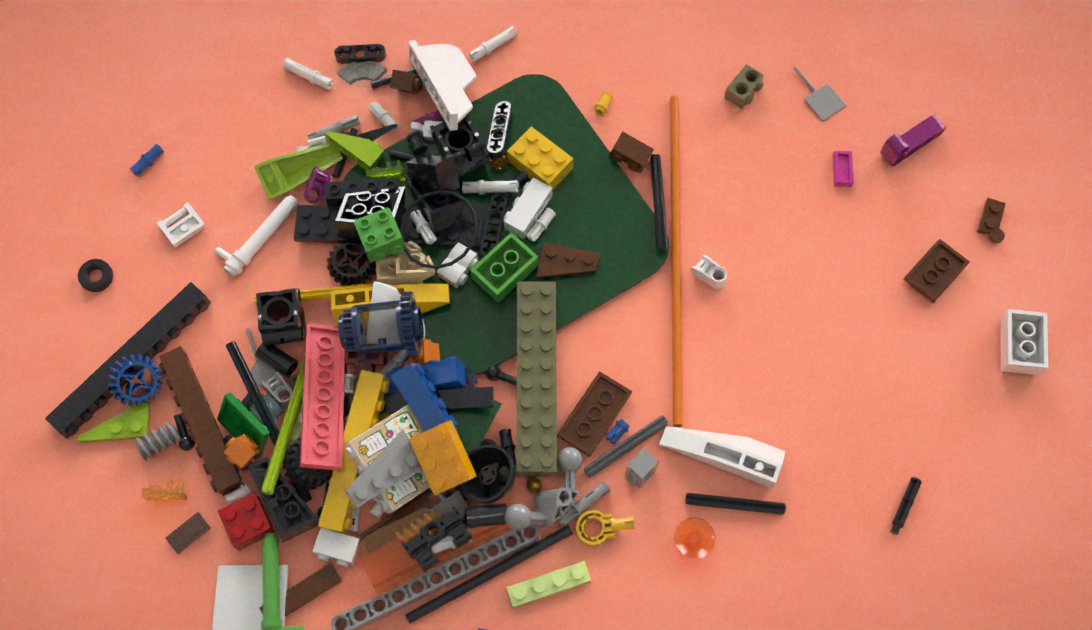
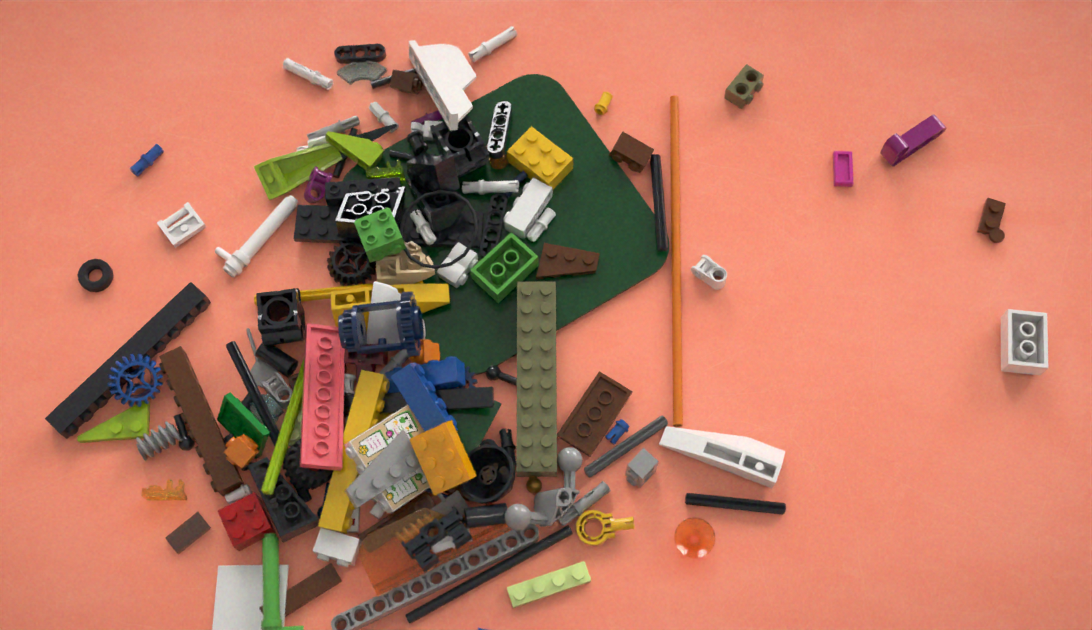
(823, 101): light grey piece -> none
(905, 505): black piece -> none
(936, 270): reddish brown plate -> none

